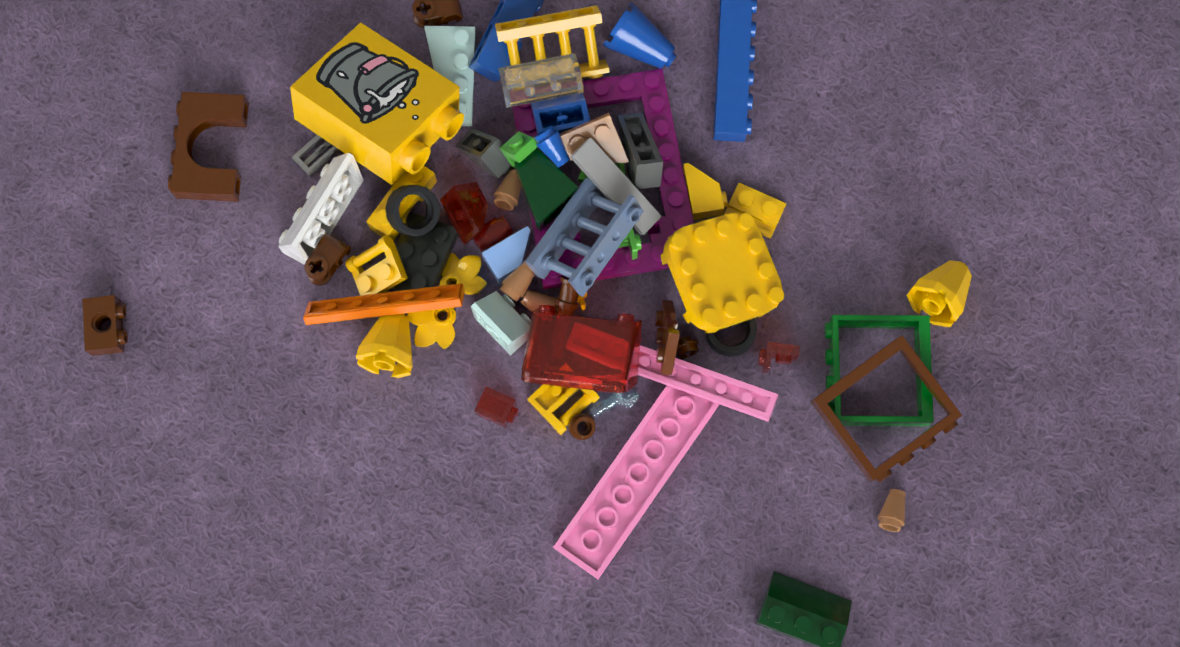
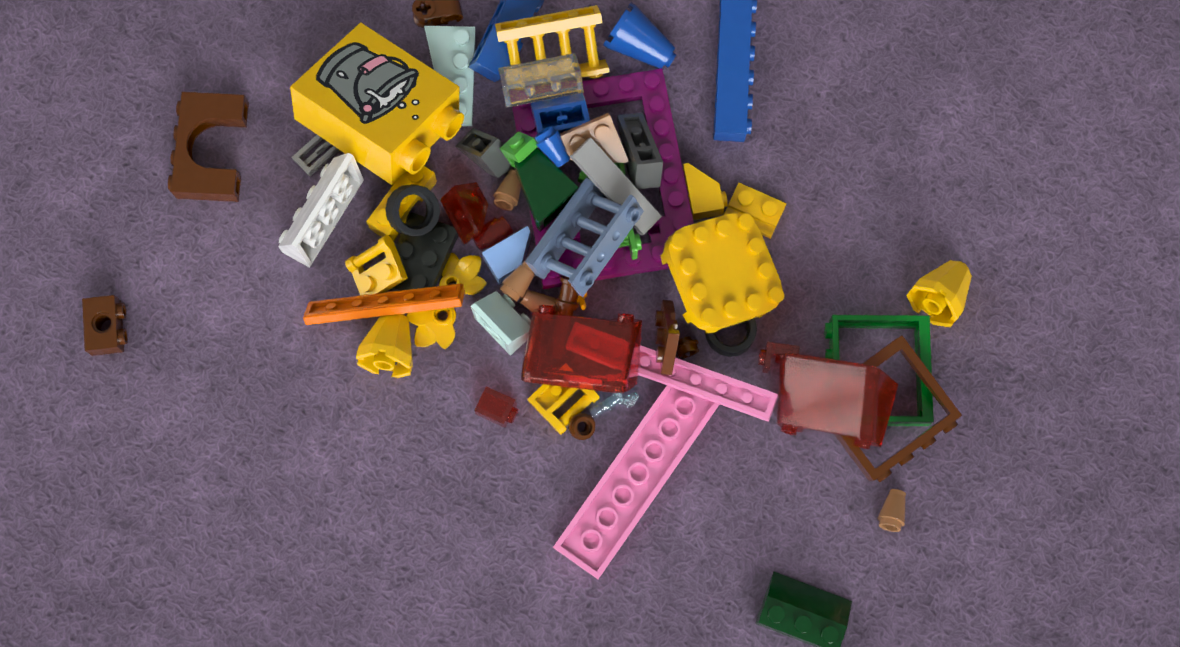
(328, 256): reddish brown piece -> none
(834, 398): none -> clear red windscreen

